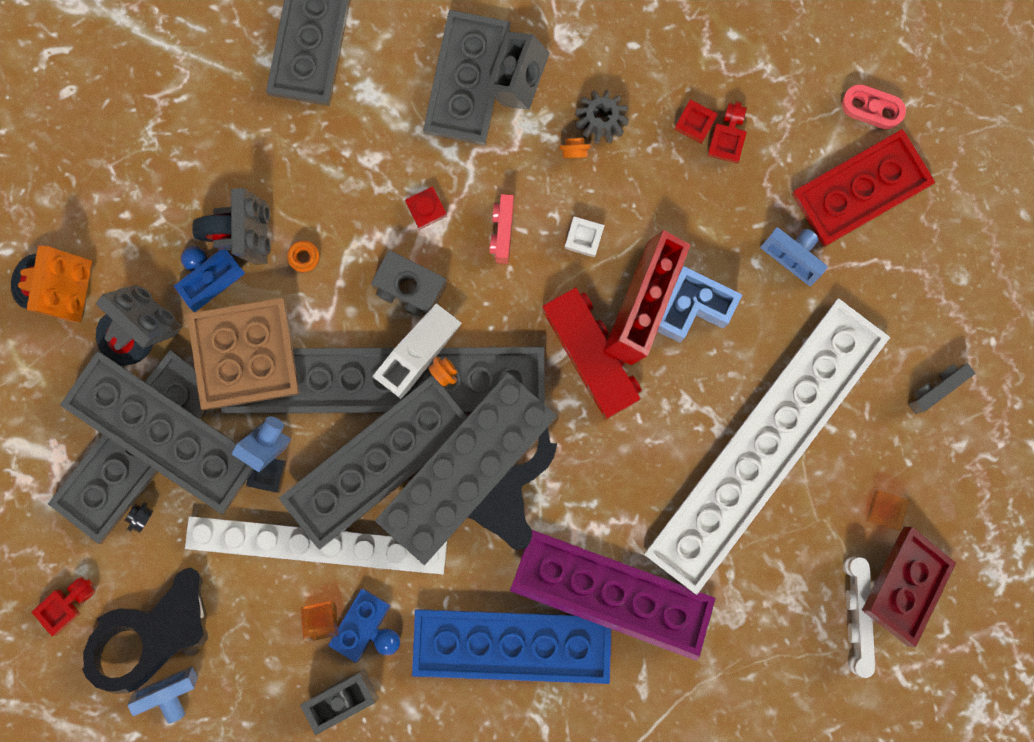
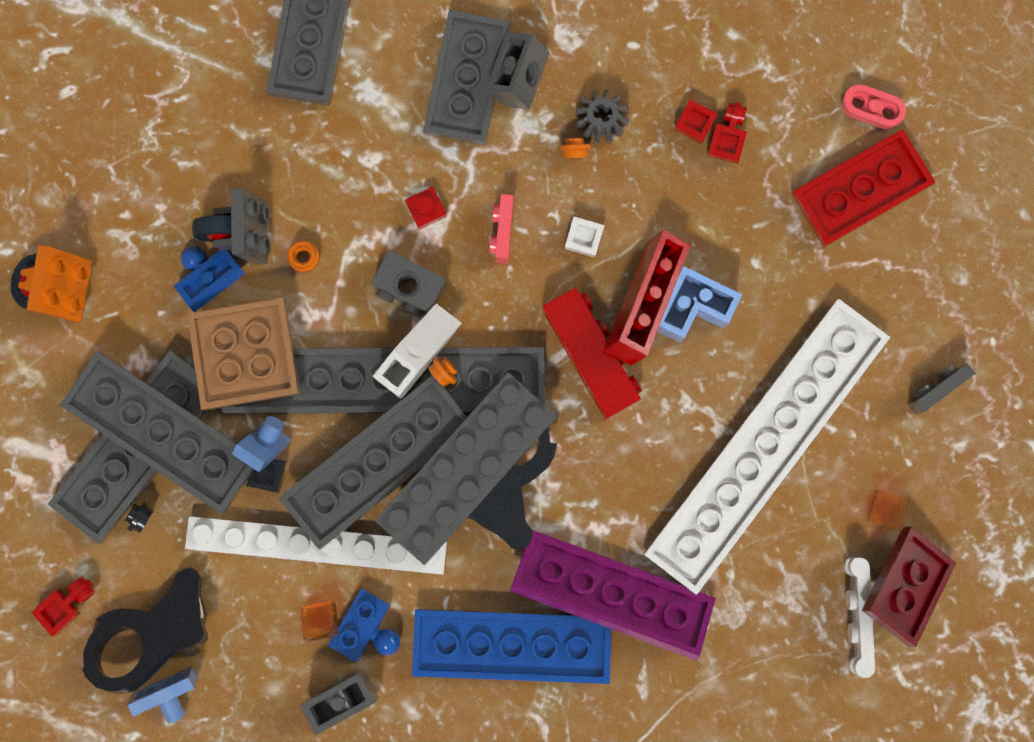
(132, 325): dark grey plate -> none
(796, 254): medium blue tile -> none

